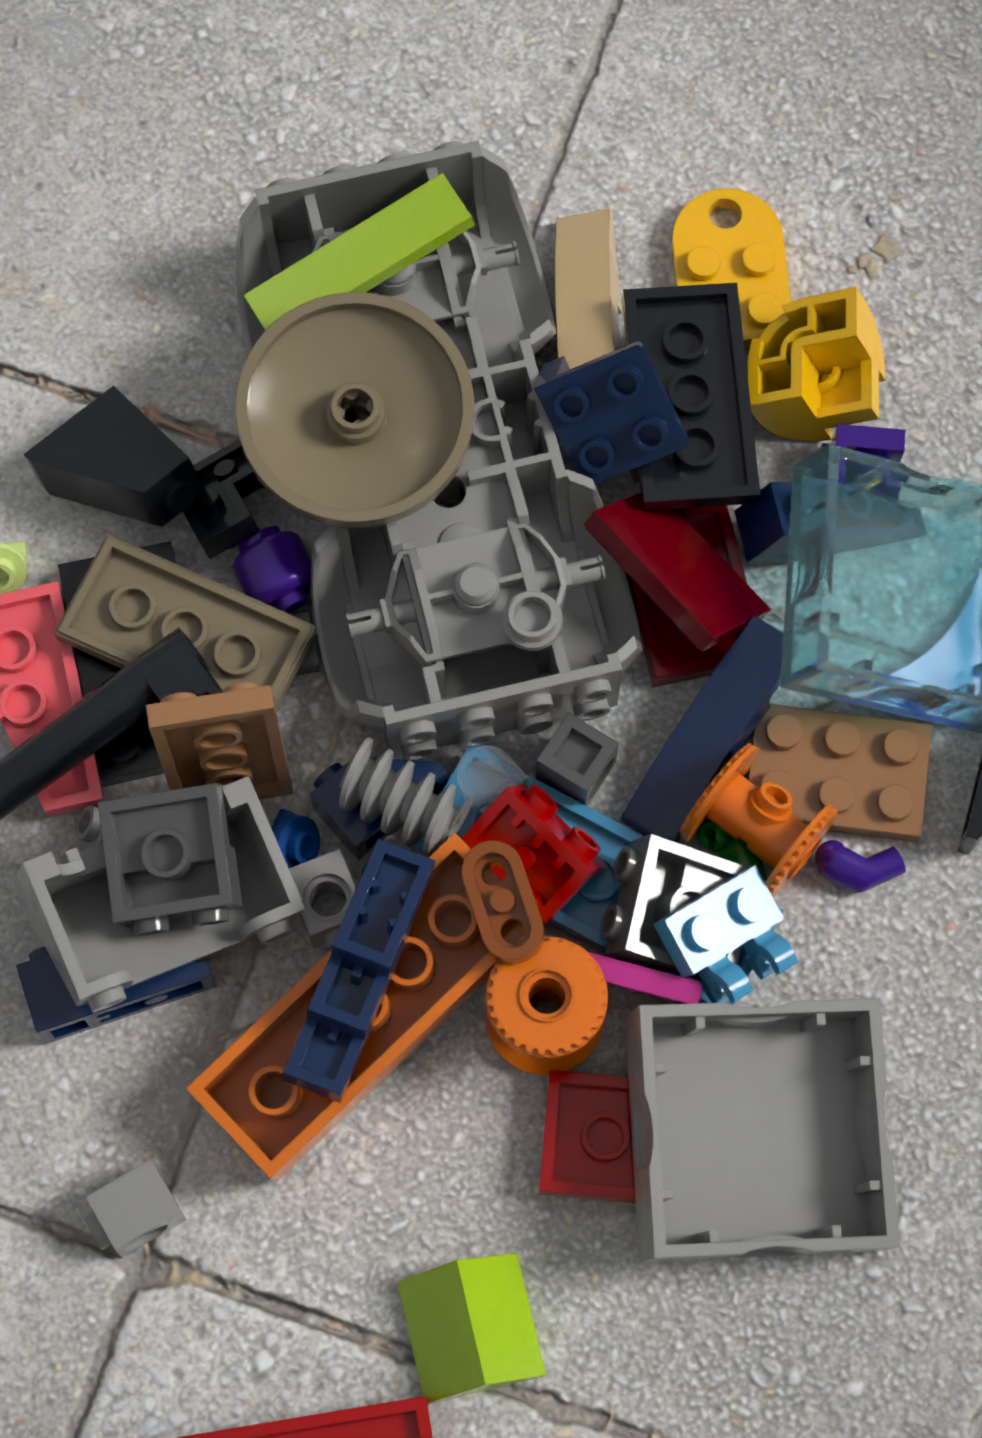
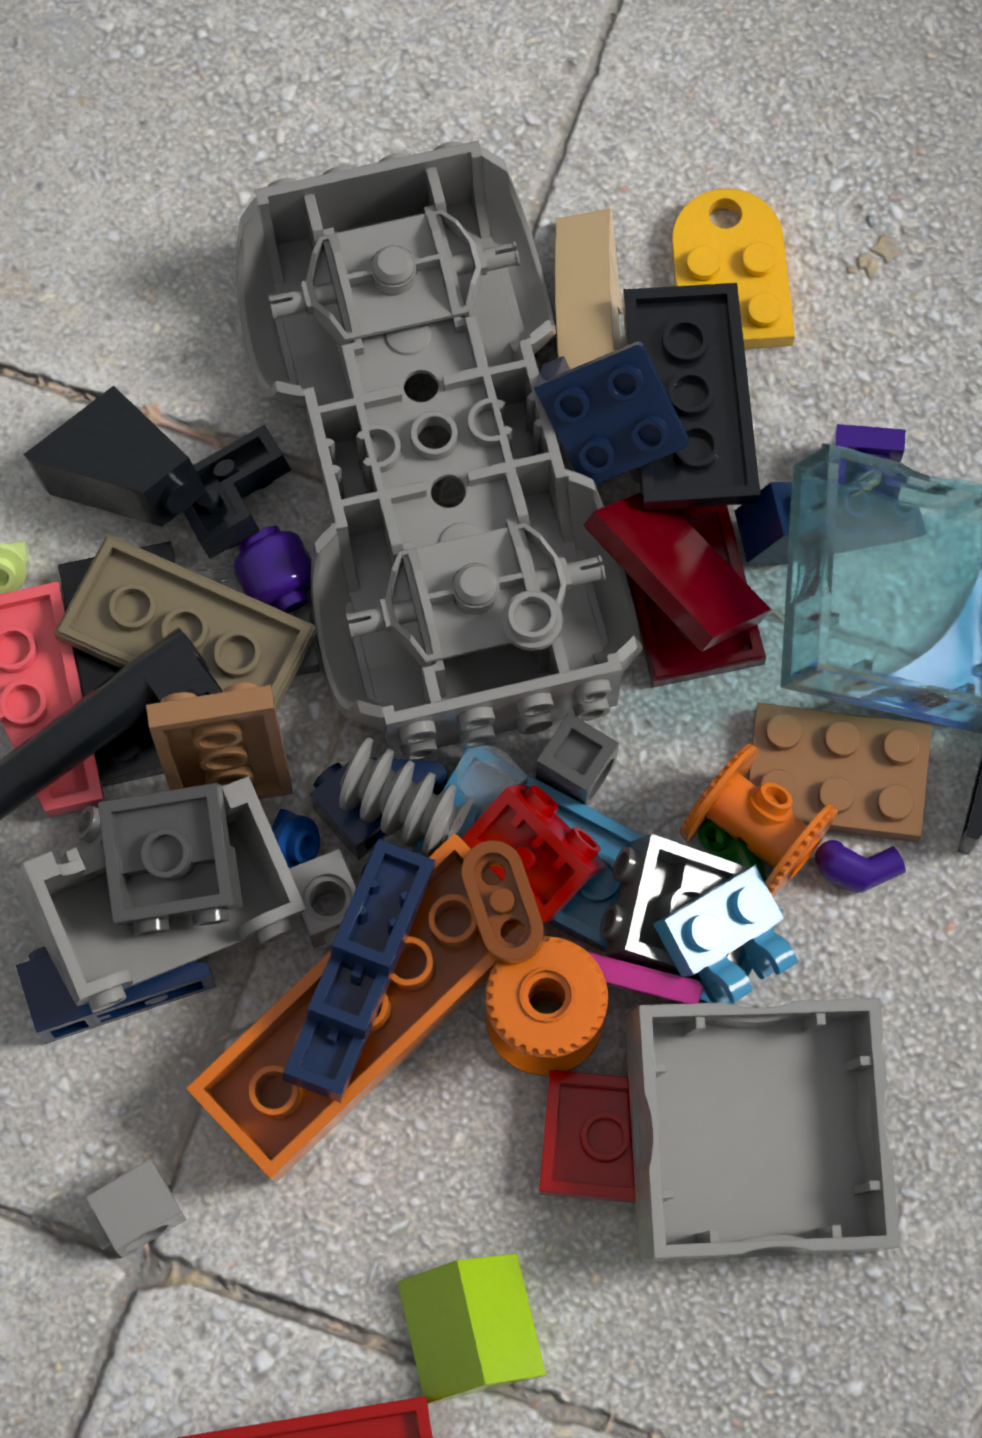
(343, 359): dark tan dish -> none
(367, 251): lime tile -> none
(709, 732): dark blue slope -> none
(817, 367): yellow brick -> none

